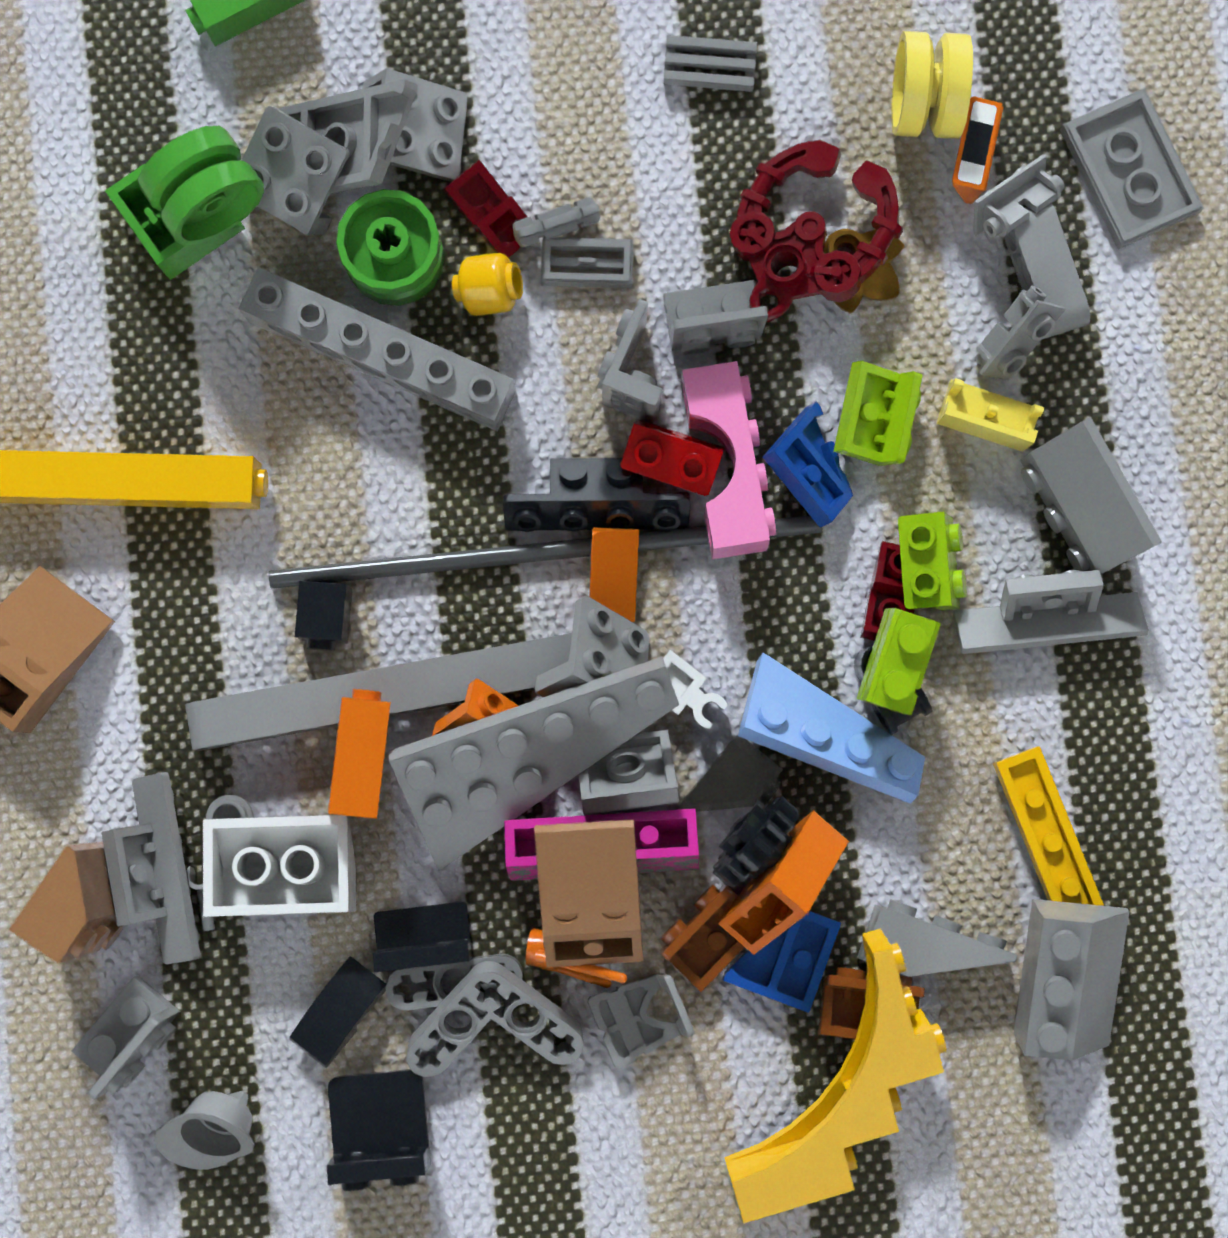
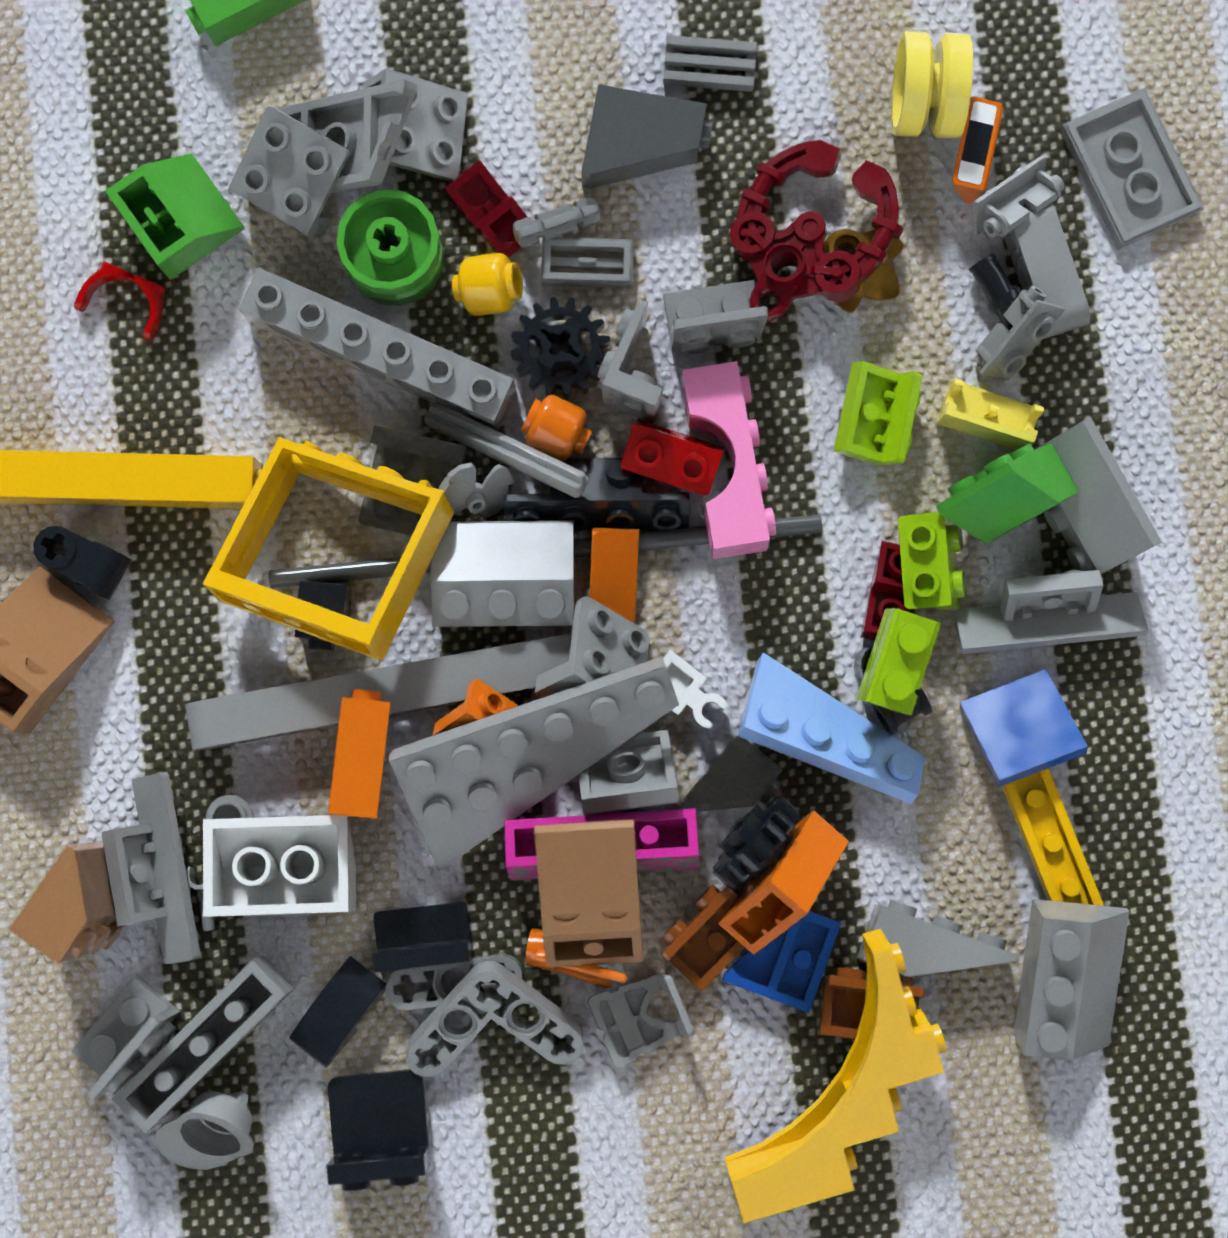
(86, 562): none -> black piece
(109, 273): none -> red cap
(200, 185): bright green wheel -> none
(203, 1043): none -> light grey brick
(260, 512): none -> yellow window
(415, 460): none -> clear smoke bracket
(484, 498): none -> light grey piece
(504, 574): none -> light grey slope
(506, 450): none -> light grey axle
(544, 335): none -> black gear
(556, 428): none -> orange head
(641, 135): none -> dark grey slope
(810, 467): blue wing -> none
(995, 286): none -> black pin
(1008, 492): none -> bright green slope
(1023, 728): none -> tile

